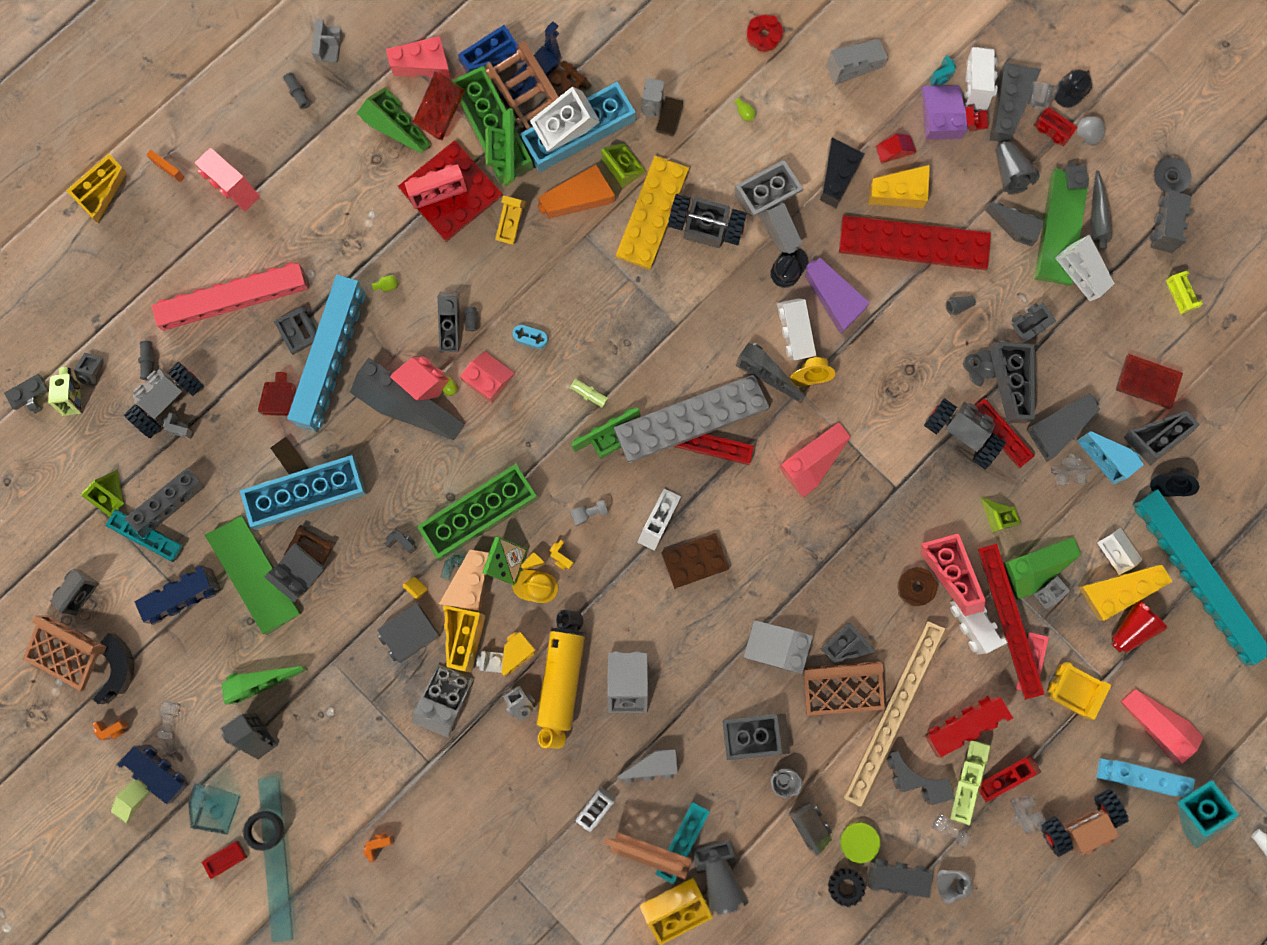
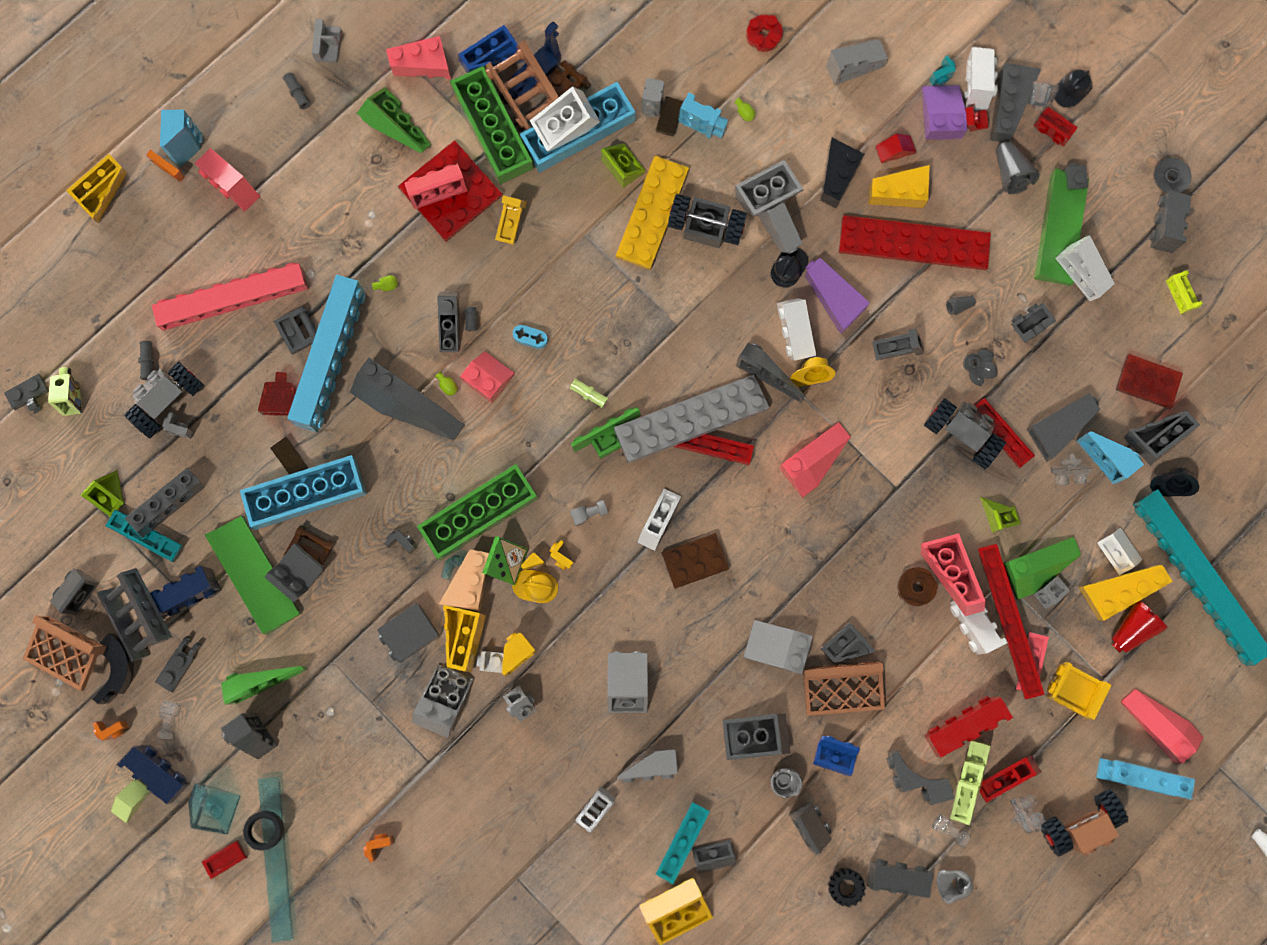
(87, 369): dark grey bracket -> none
(145, 609): none -> flat silver fence
(177, 665): none -> dark grey hinge
(179, 136): none -> medium azure slope
(415, 588): yellow slope -> none
(420, 378): coral slope -> none
(438, 105): clear red plate -> none
(500, 147): bright green bracket -> none
(560, 679): yellow piece -> none
(577, 194): orange slope -> none
(650, 855): nougat fence -> none
(702, 118): none -> medium azure hips
(723, 887): dark grey cone -> none
(836, 755): none -> blue bracket
(860, 842): lime tile -> none
(895, 714): tan plate -> none
(898, 345): none -> dark grey bracket
(1015, 379): dark grey wedge -> none
(1017, 225): dark grey slope -> none
(1091, 129): light grey hair -> none
(1100, 215): dark grey piece -> none
(1205, 814): teal slope -> none

